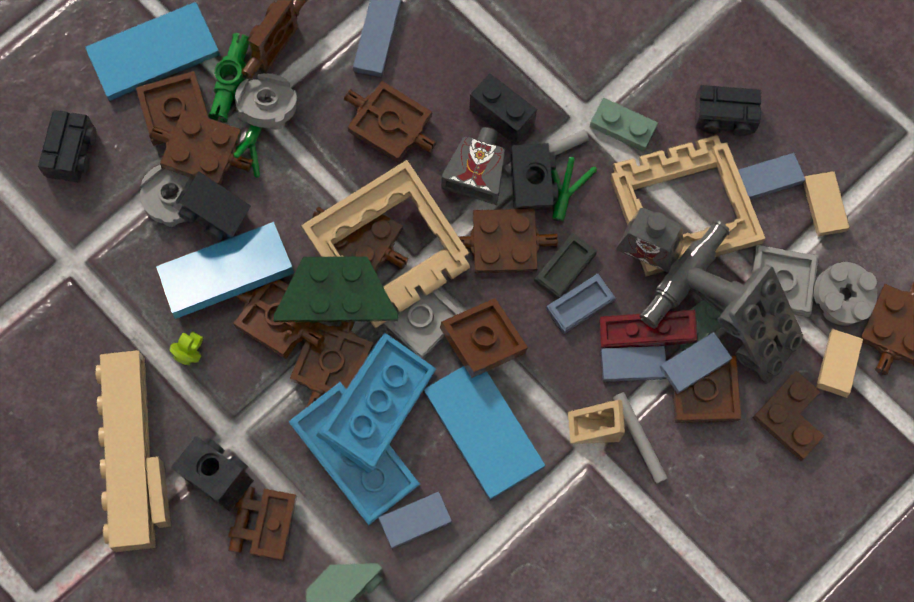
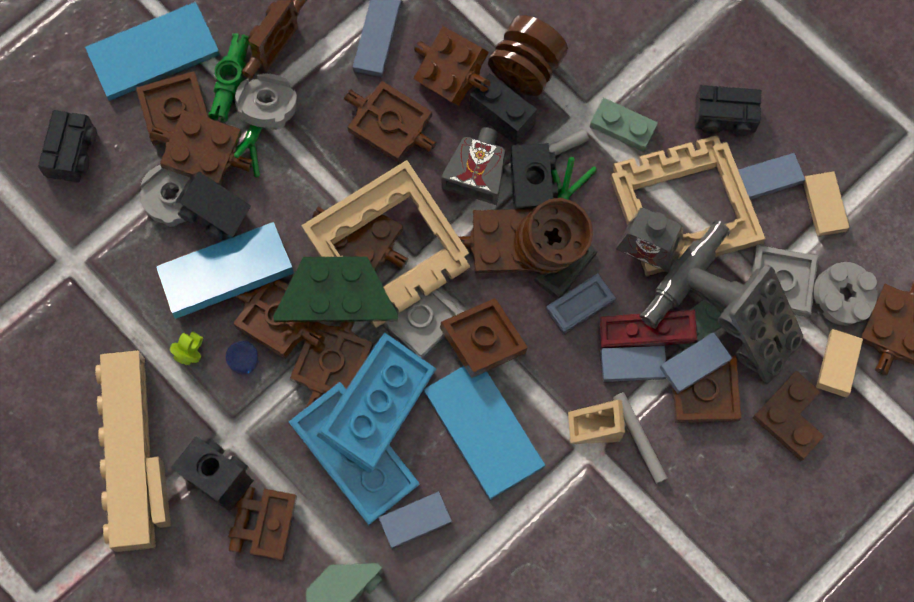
(242, 357): none -> clear blue tile
(451, 65): none -> reddish brown plate
(528, 55): none -> reddish brown wheel
(568, 231): none -> reddish brown wheel

